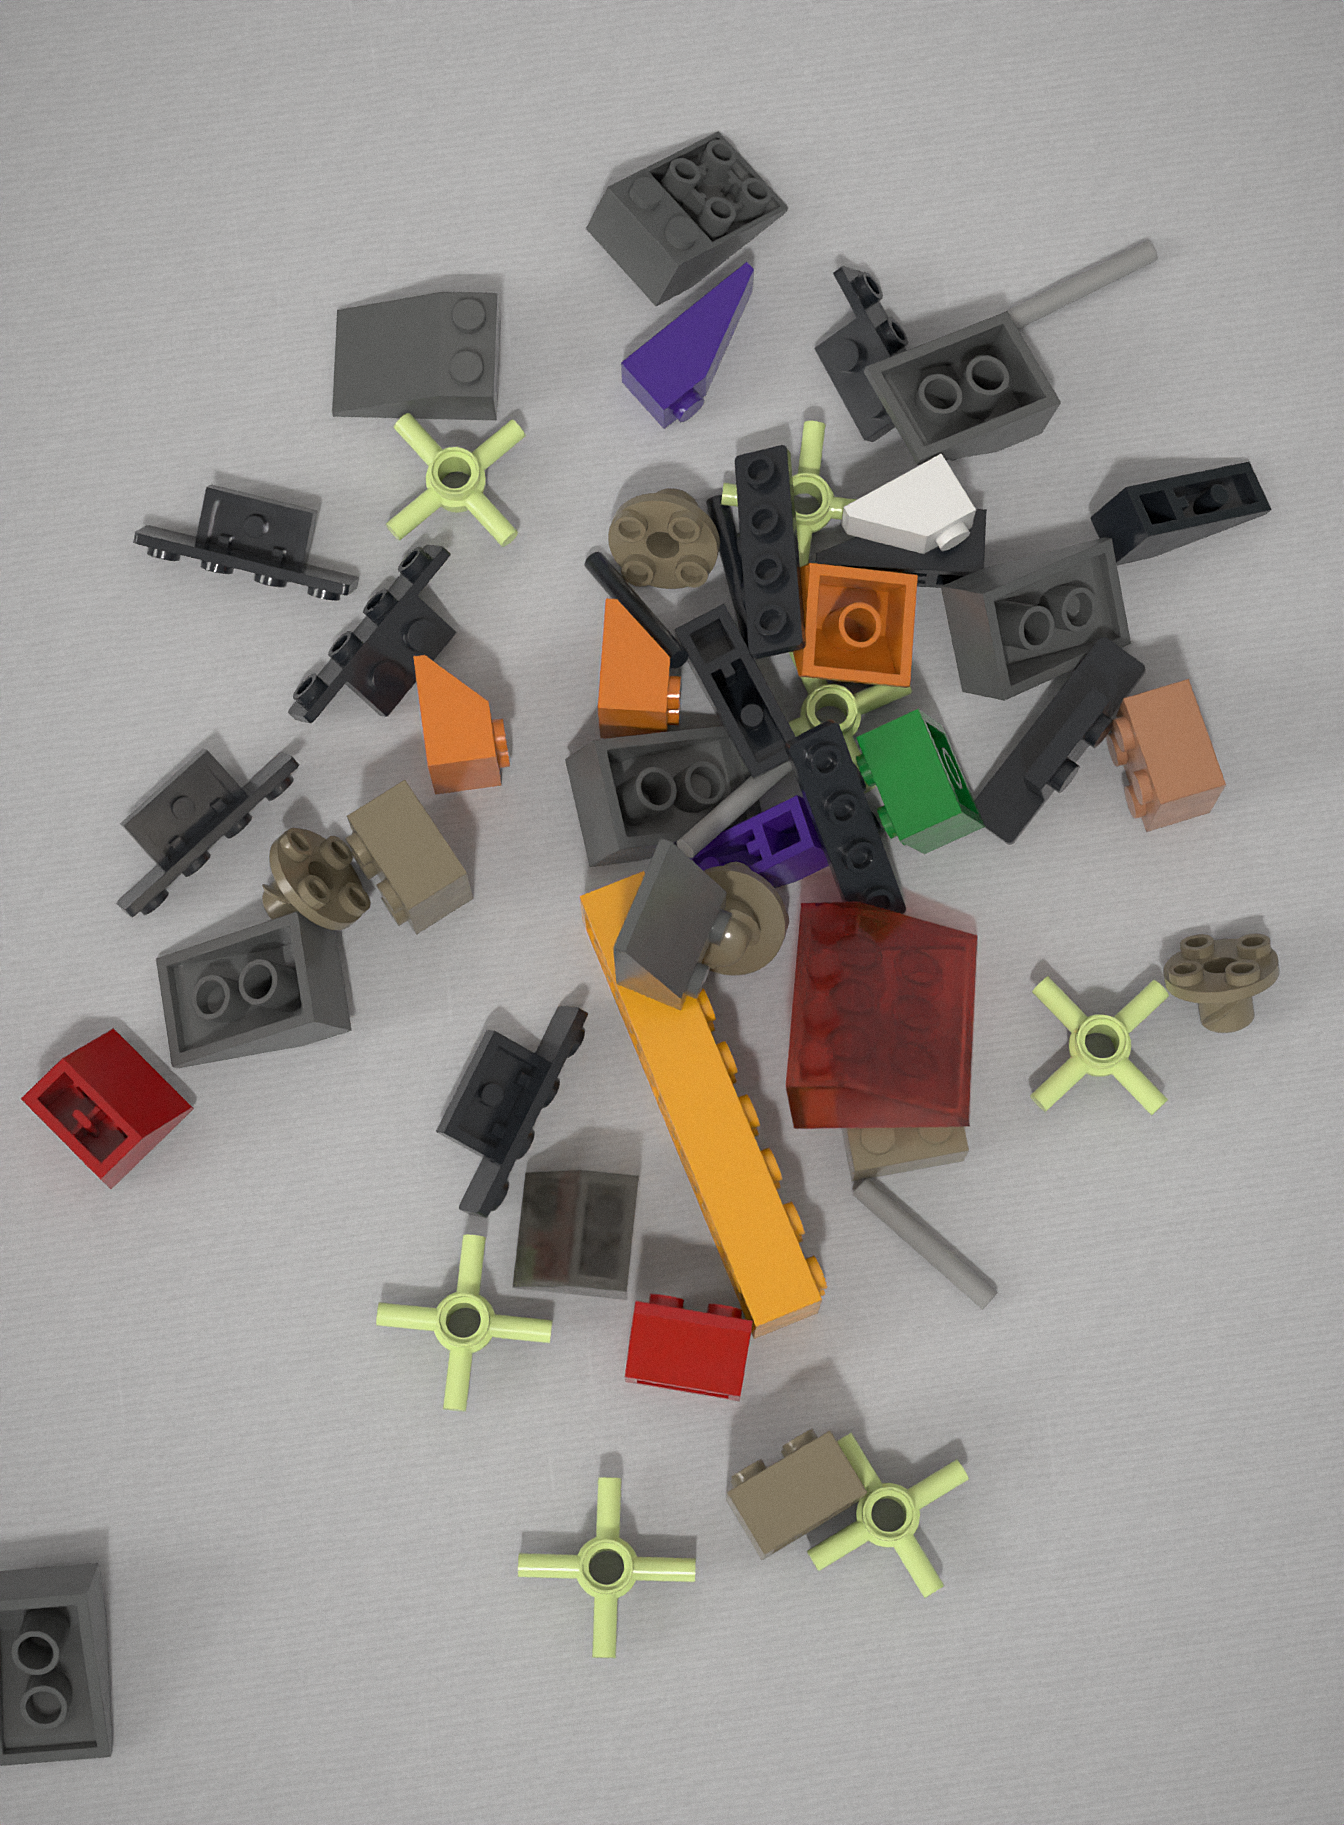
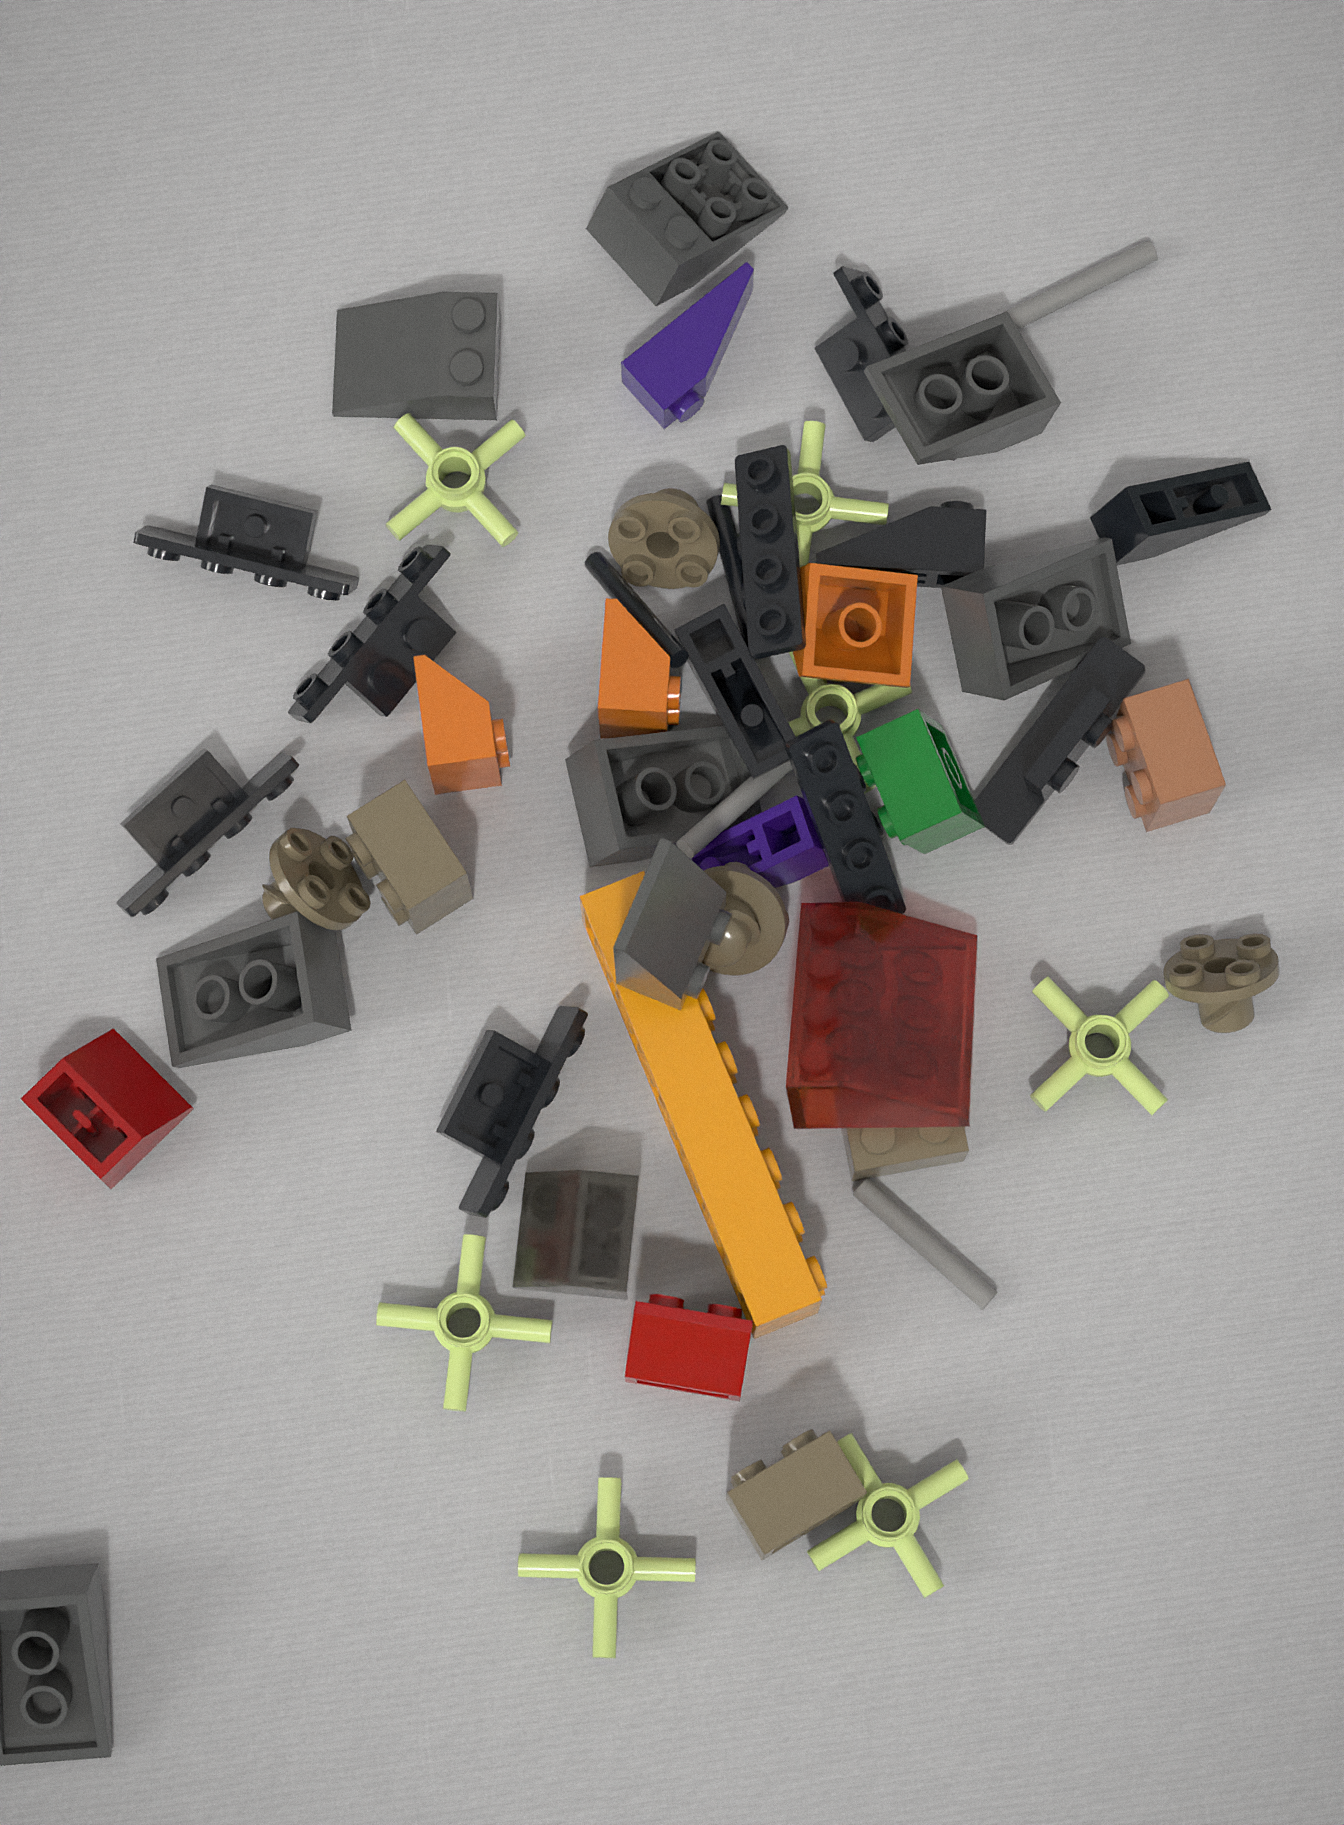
(914, 510): white slope -> none

